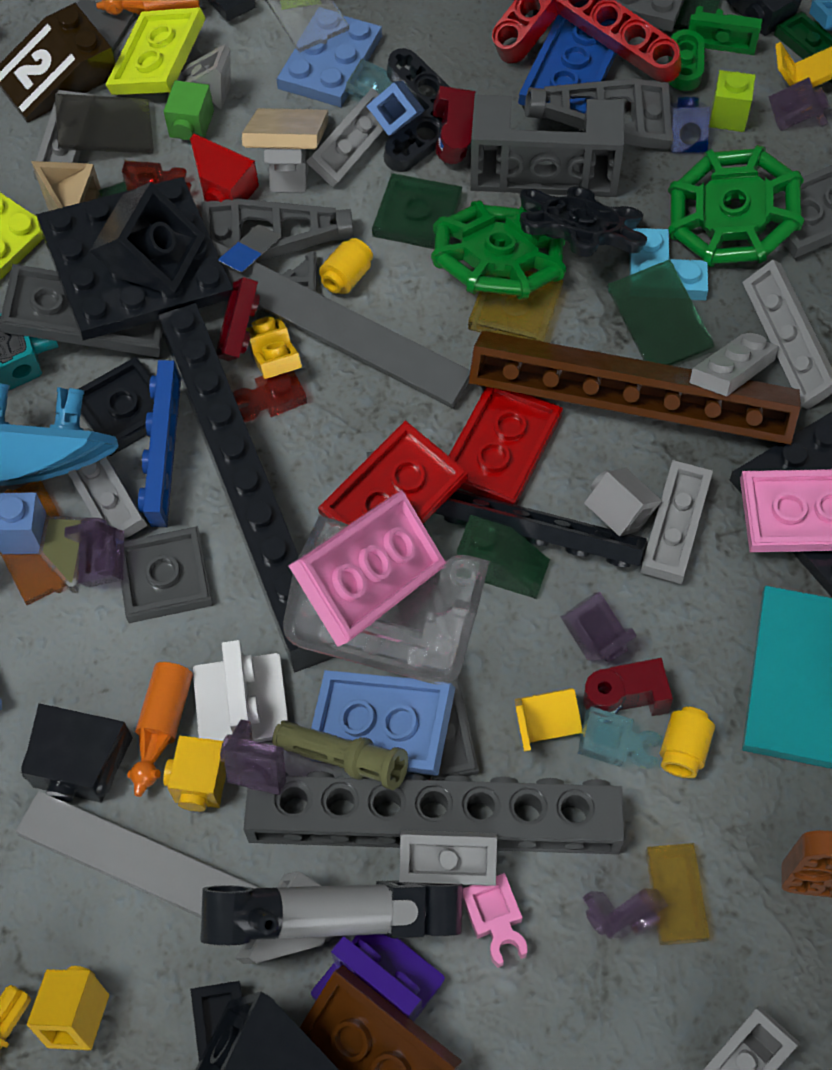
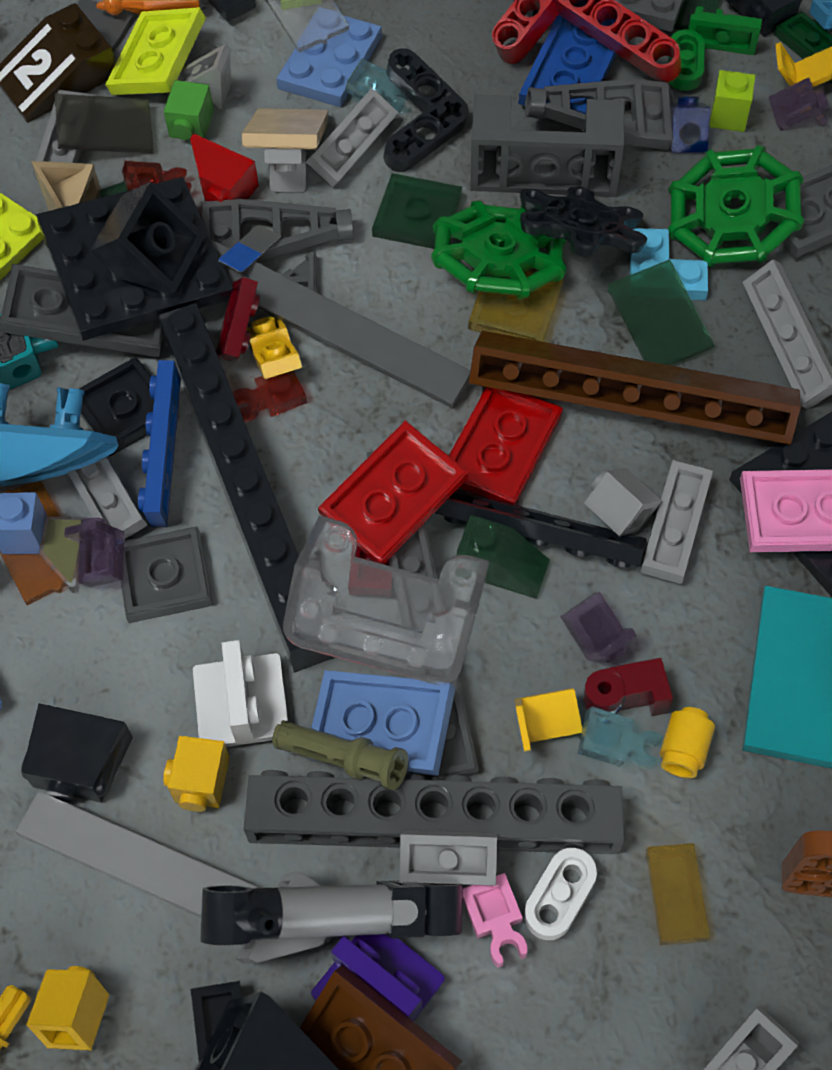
(159, 720): orange wheel -> none
(252, 762): clear purple bracket -> none
(346, 266): yellow brick -> none
(368, 567): bright pink tile -> none
(395, 107): medium blue brick -> none
(456, 110): dark red leg -> none
(559, 895): none -> white plate
(634, 915): clear purple bracket -> none
(734, 364): light grey plate -> none

